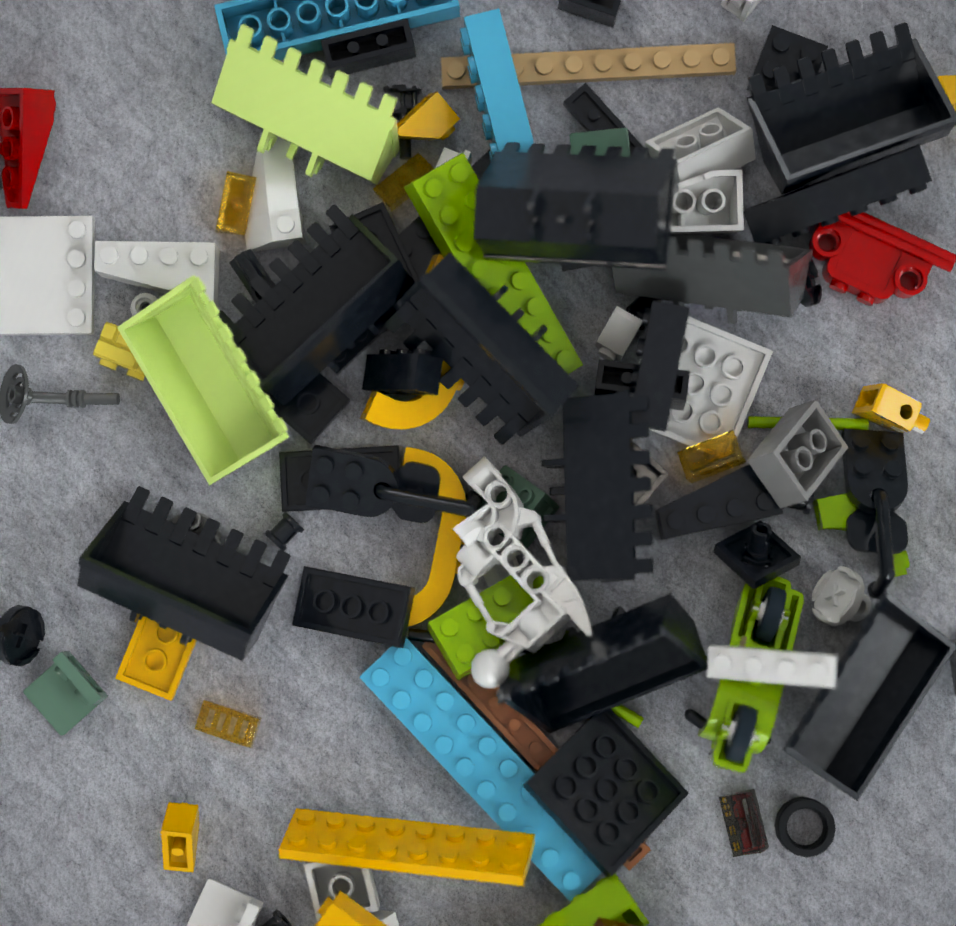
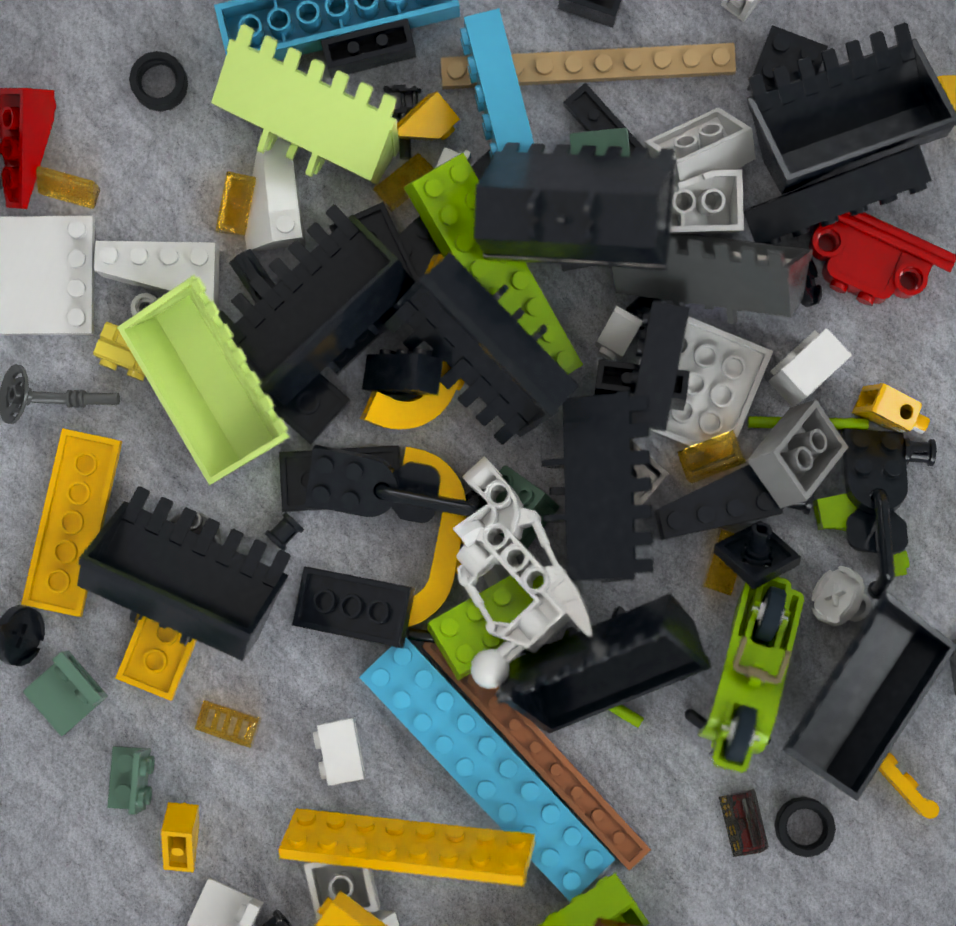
(67, 187): none -> clear yellow slope
(70, 520): none -> yellow plate
(130, 778): none -> sand green bracket
(153, 59): none -> black tyre
(340, 751): none -> white brick
(606, 790): black plate -> none
(718, 575): none -> clear yellow slope
(772, 666): white plate -> none
(808, 366): none -> white brick
(906, 787): none -> yellow plate
(928, 448): none -> black bush

